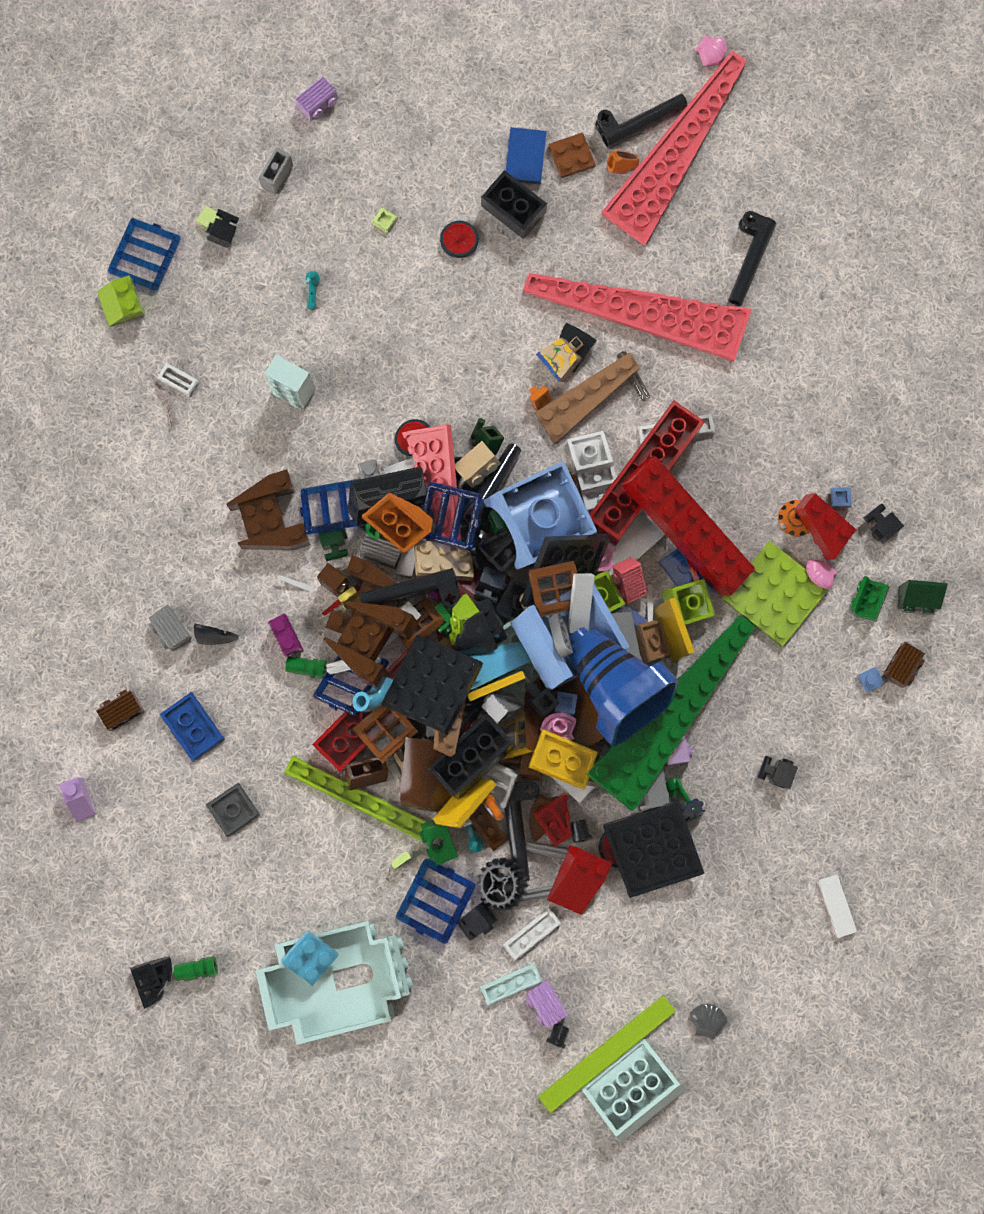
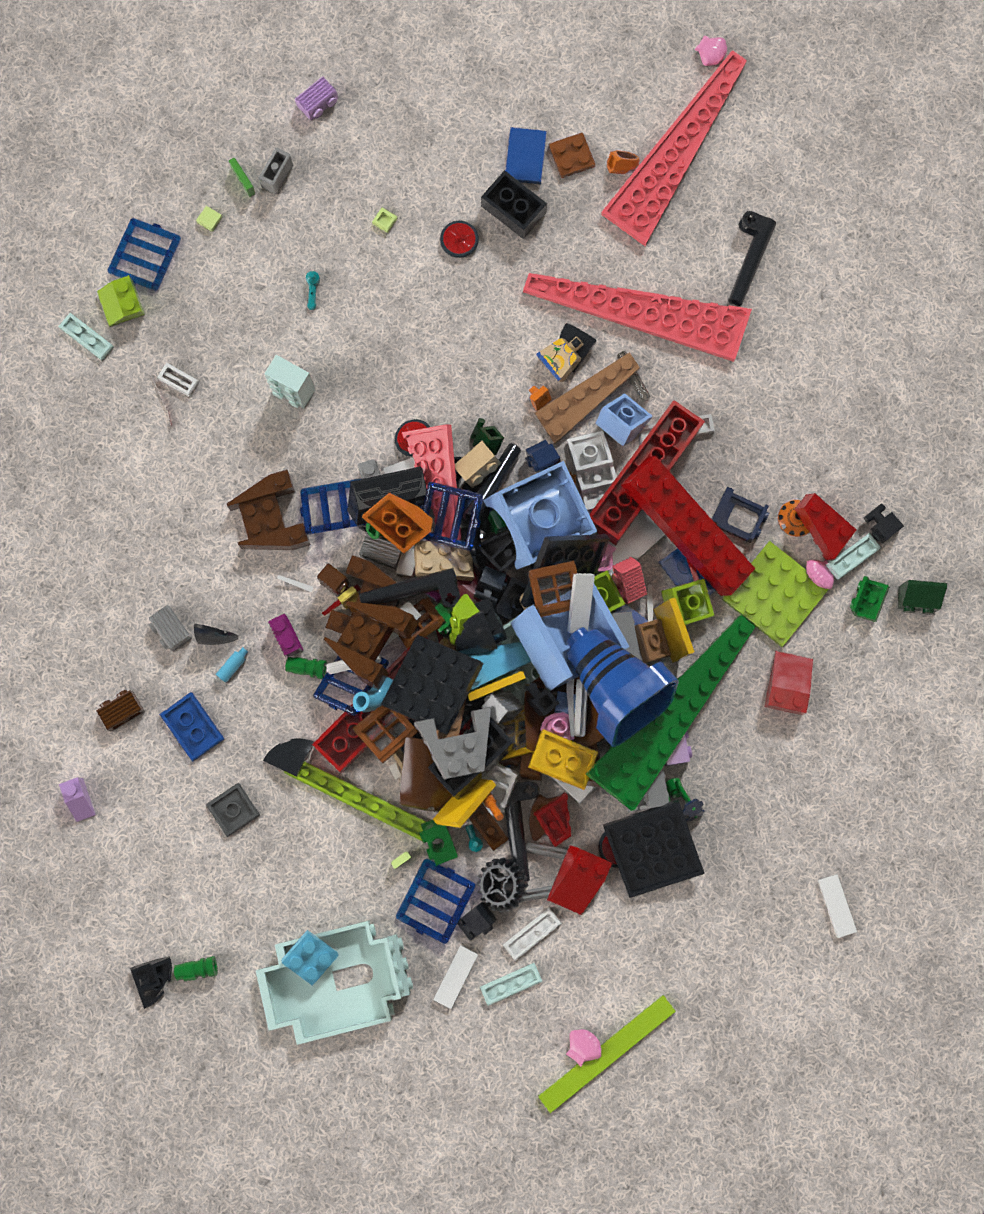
(86, 336): none -> light aqua tile
(220, 230): black brick -> none
(232, 665): none -> medium azure cylinder
(242, 177): none -> bright green tile
(290, 755): none -> black brick
(332, 541): dark green brick -> none
(365, 773): reddish brown brick -> none
(455, 977): none -> white tile
(460, 753): none -> light grey wing
(542, 456): none -> dark blue brick
(546, 1003): lavender brick -> none
(558, 1036): black bush -> none
(560, 635): light grey beam -> none
(570, 689): none -> white sticker
(580, 710): none -> white axle
(580, 833): black bush -> none
(583, 1046): none -> bright pink animal
(614, 133): black axle -> none
(623, 419): none -> light blue slope
(632, 1090): light aqua slope -> none
(708, 1020): dark grey animal -> none
(725, 508): none -> dark blue window
(781, 774): black brick -> none
(789, 683): none -> red slope
(840, 497): medium blue plate -> none
(853, 556): none -> light aqua tile
(870, 679): medium blue plate -> none
(904, 664): reddish brown brick -> none

